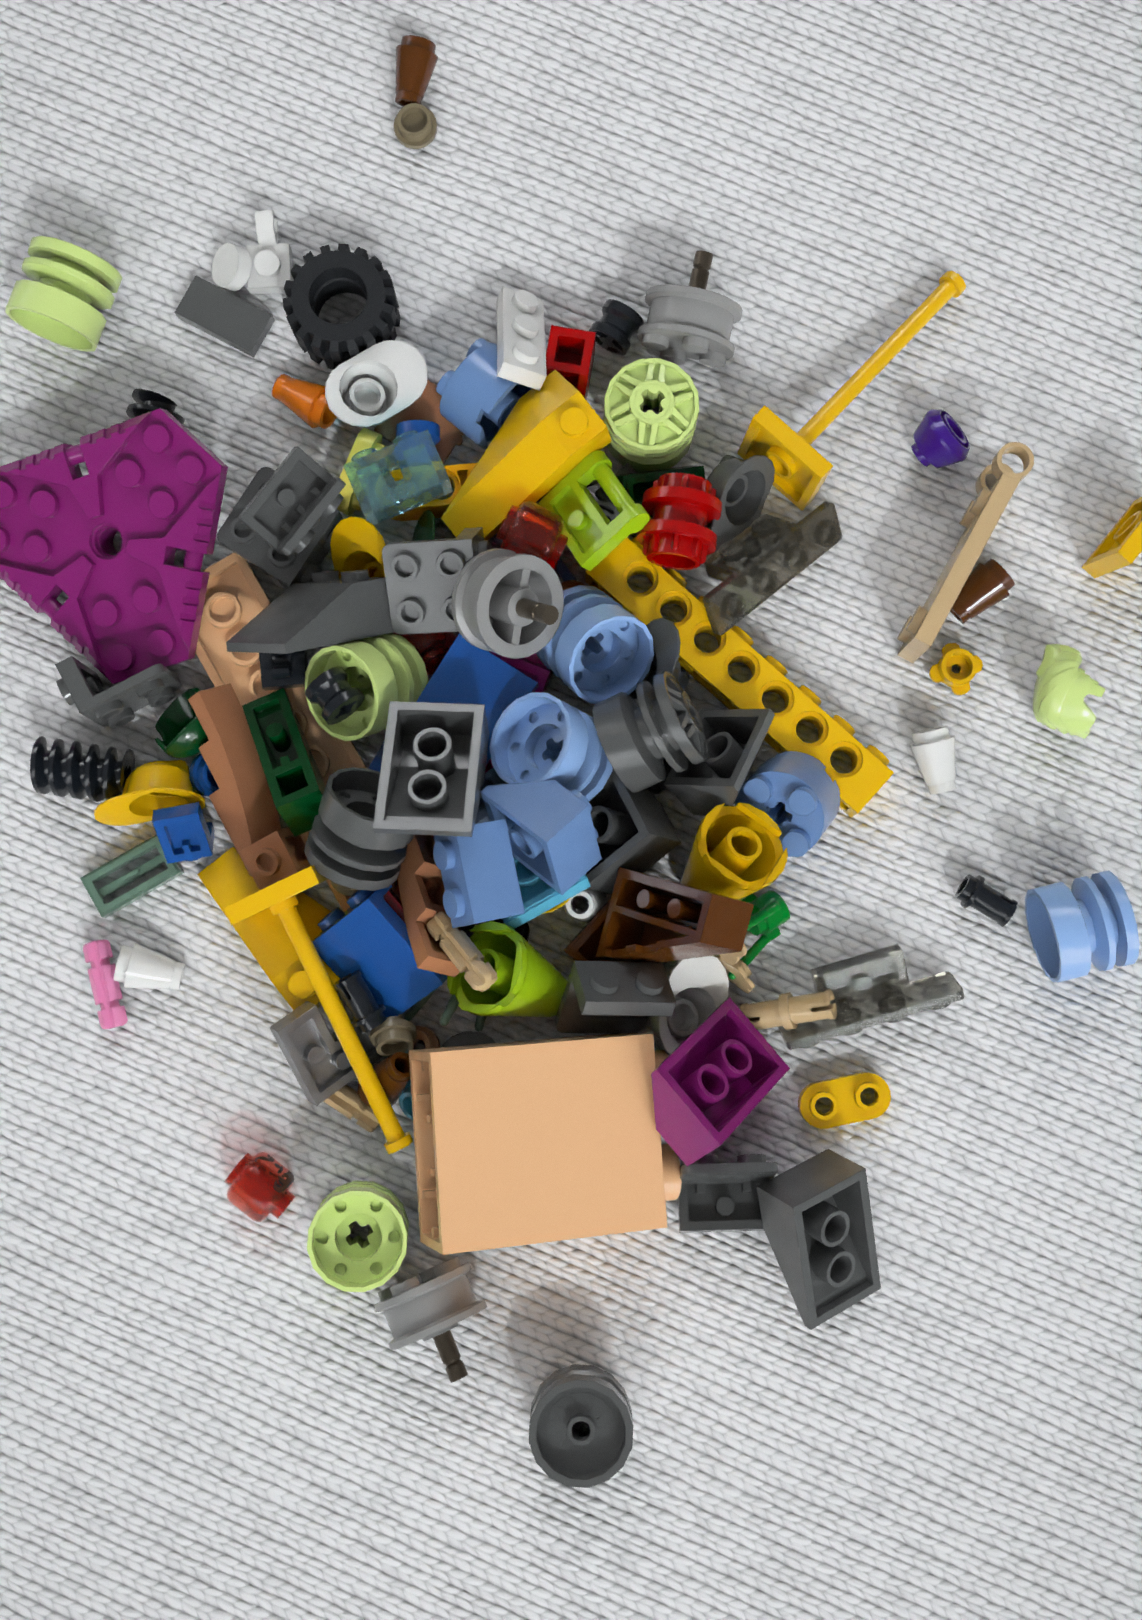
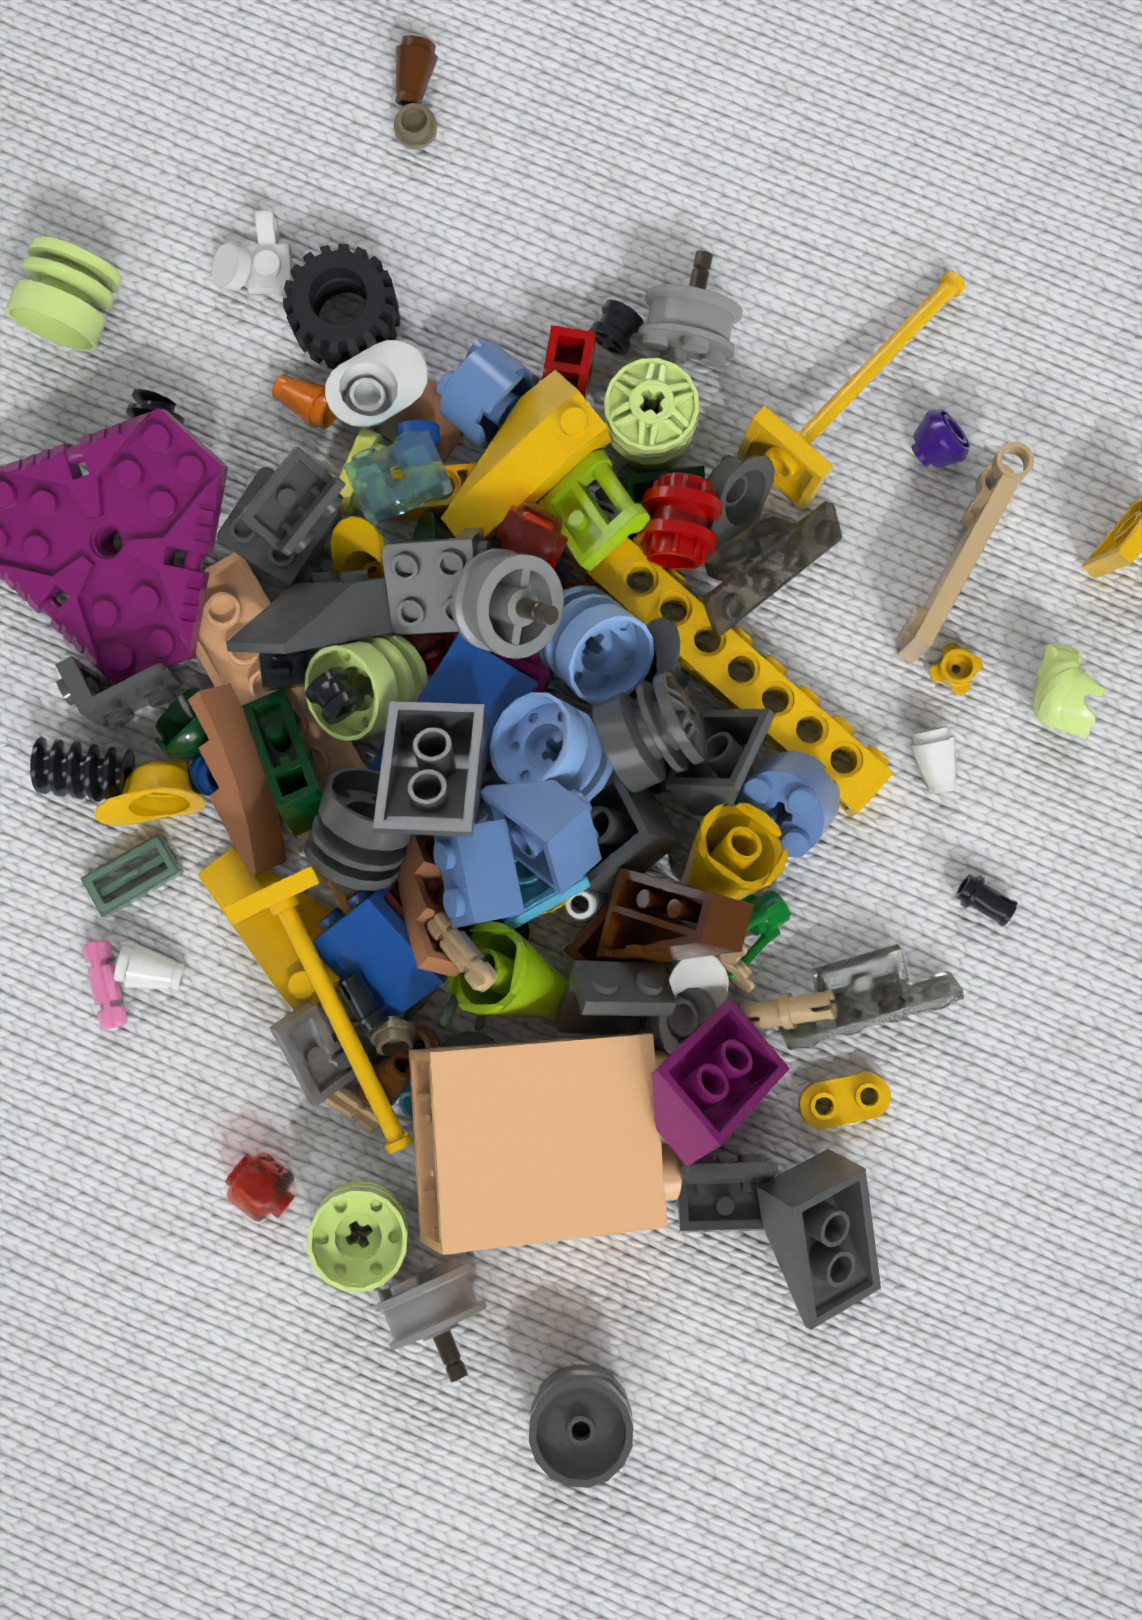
(183, 832): blue bracket -> none
(224, 316): dark grey tile -> none
(275, 857): nougat bracket -> none
(521, 338): white plate -> none
(982, 590): reddish brown cone -> none
(1082, 926): light blue wheel -> none

